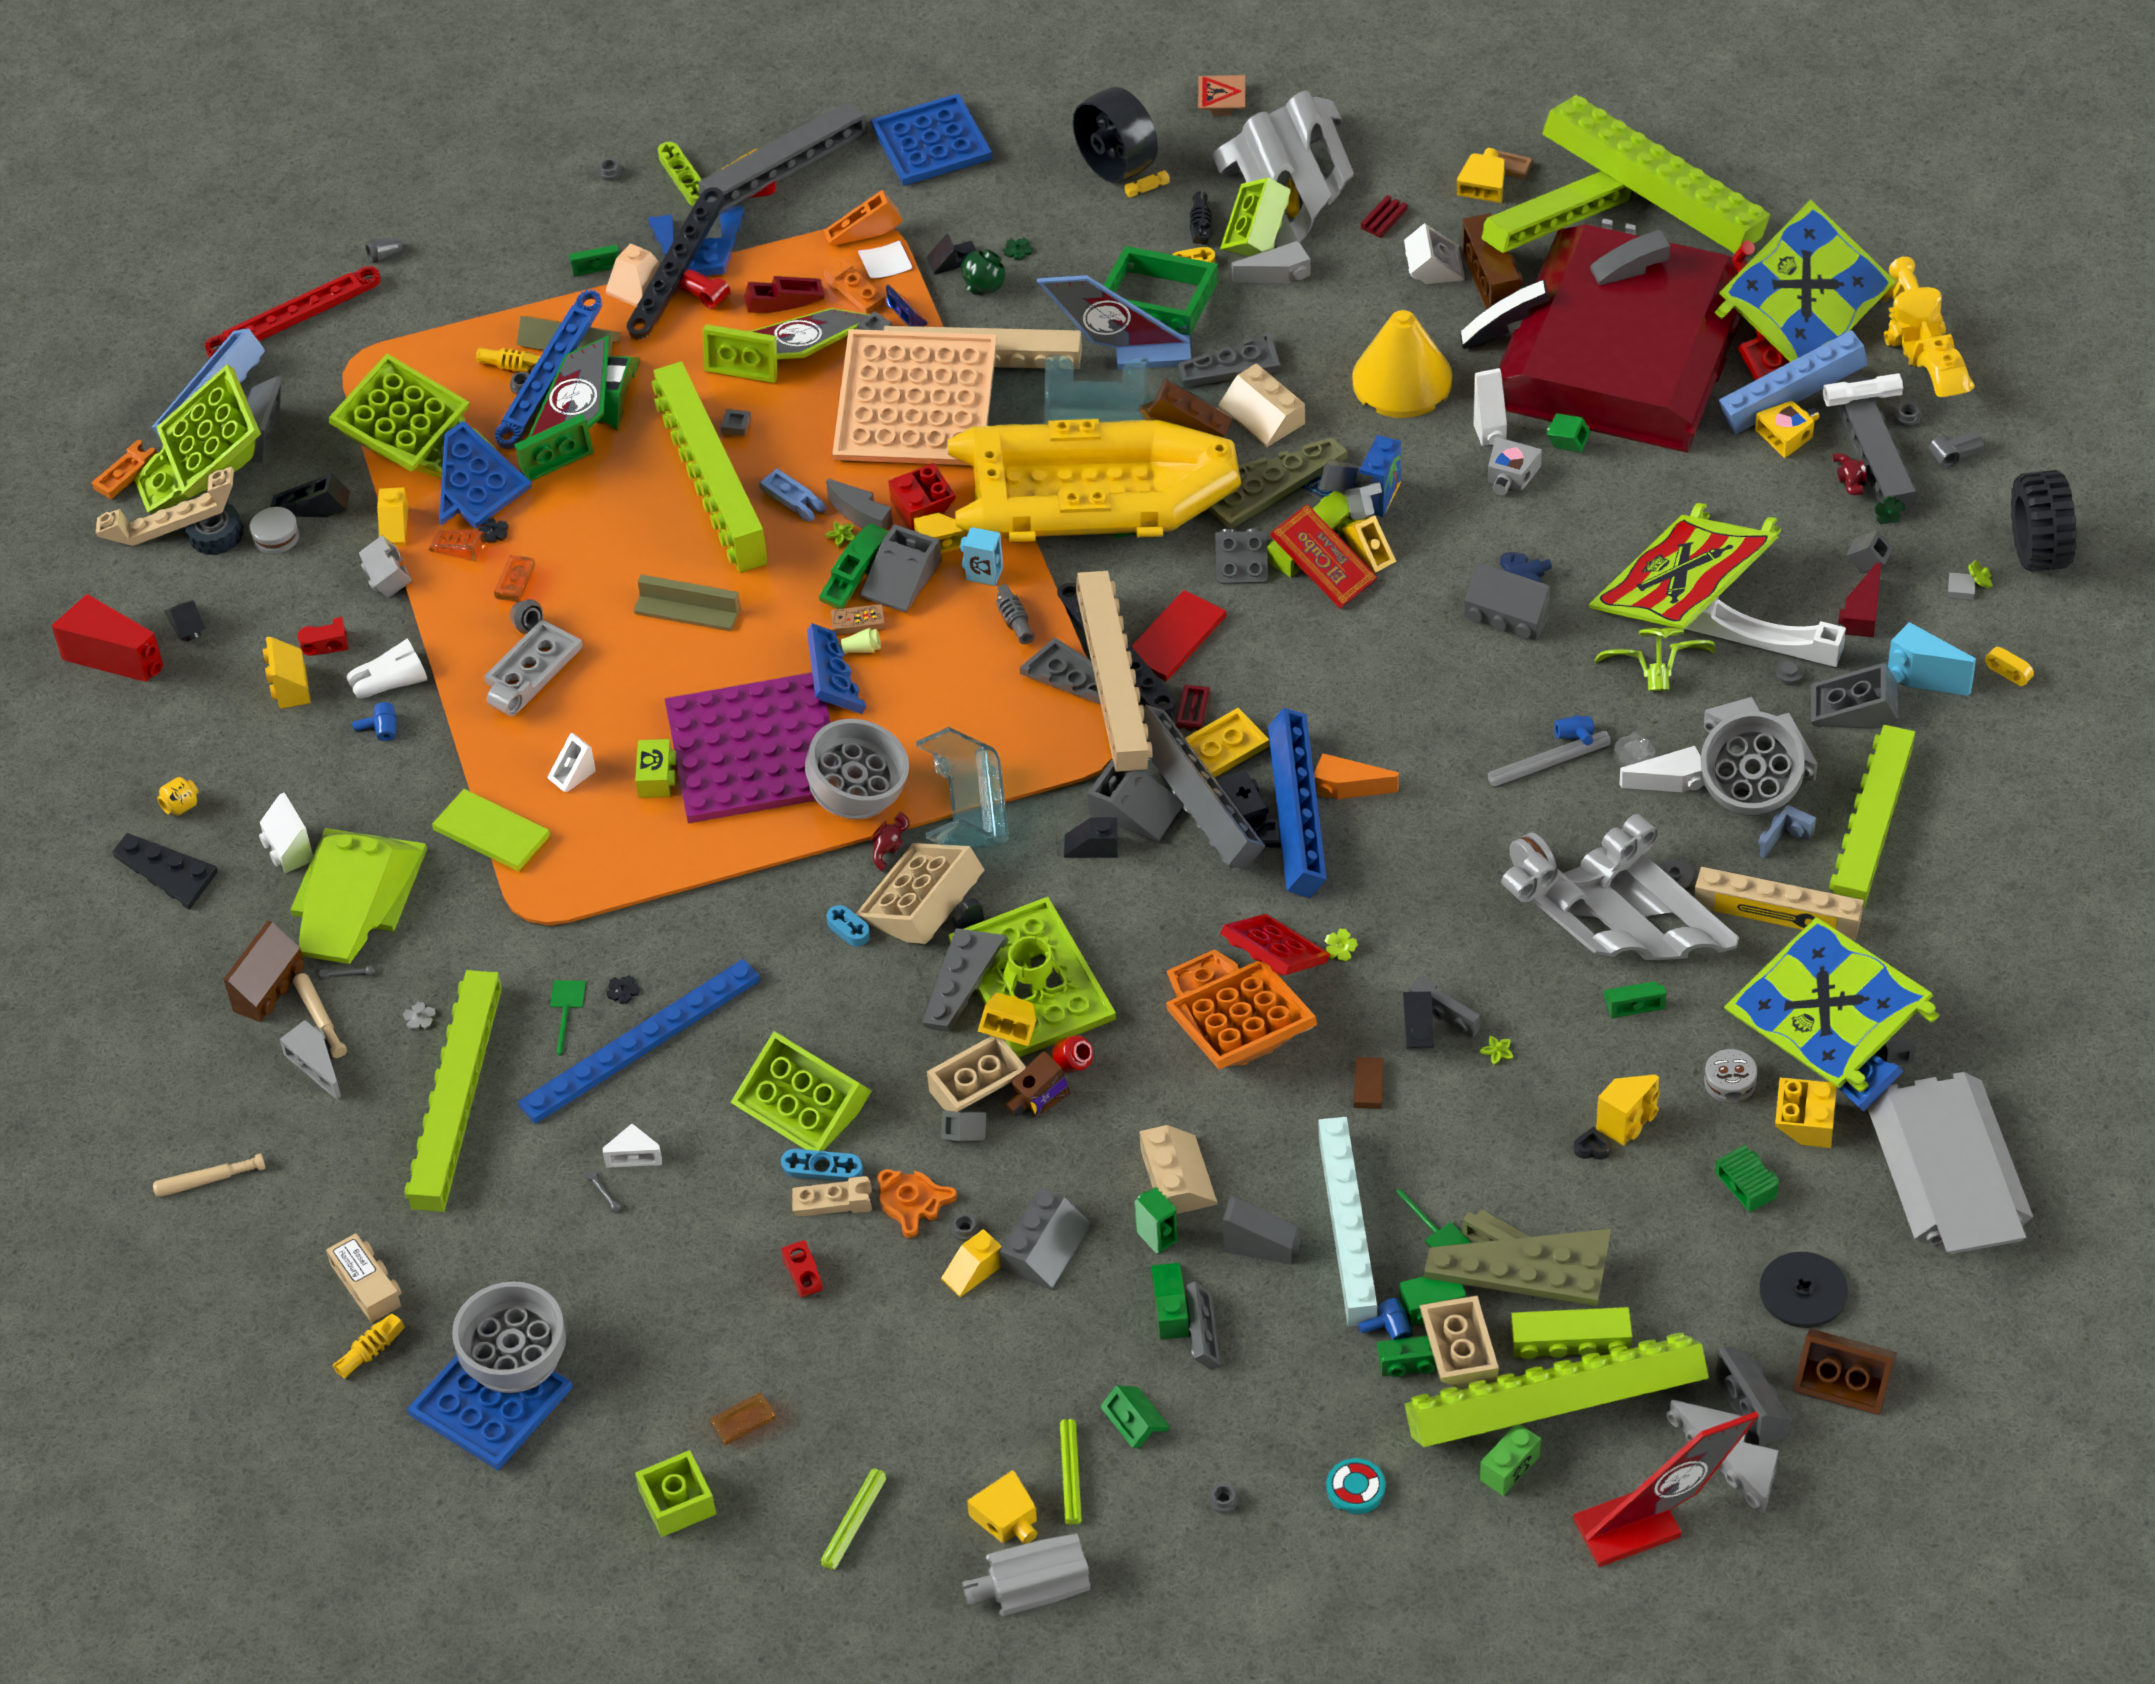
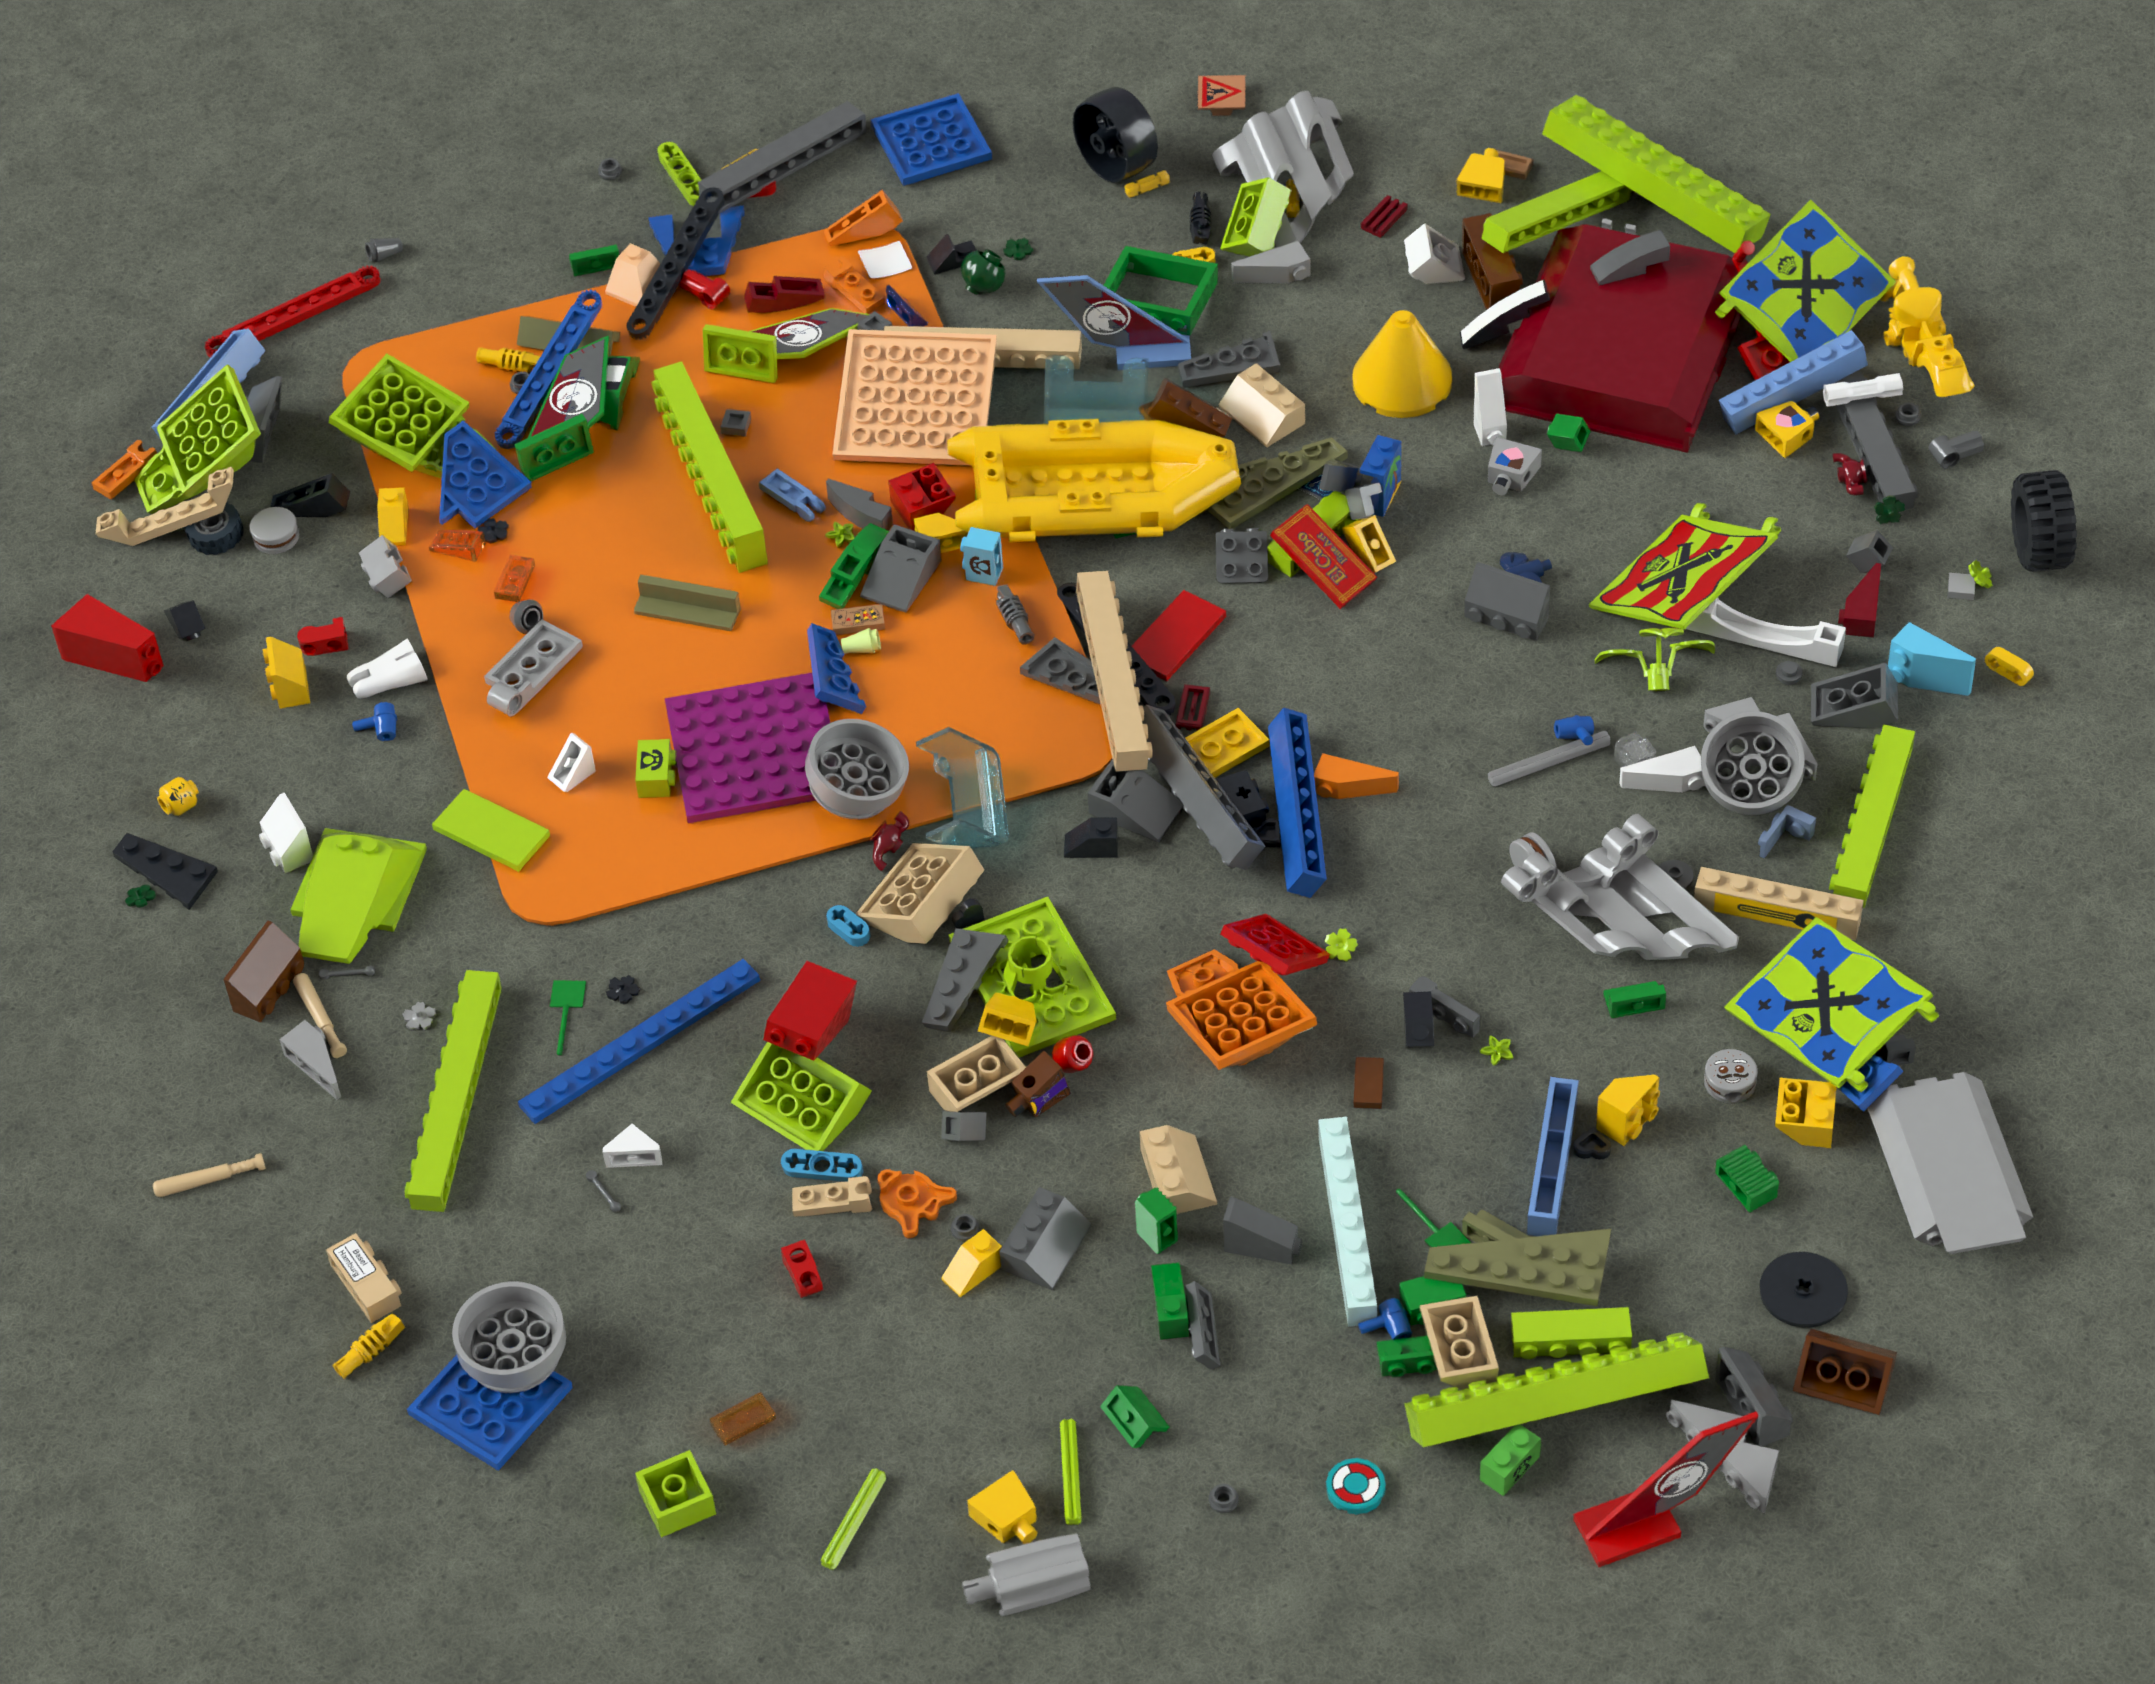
(140, 896): none -> dark green plant
(811, 1011): none -> red slope
(1552, 1157): none -> medium blue brick

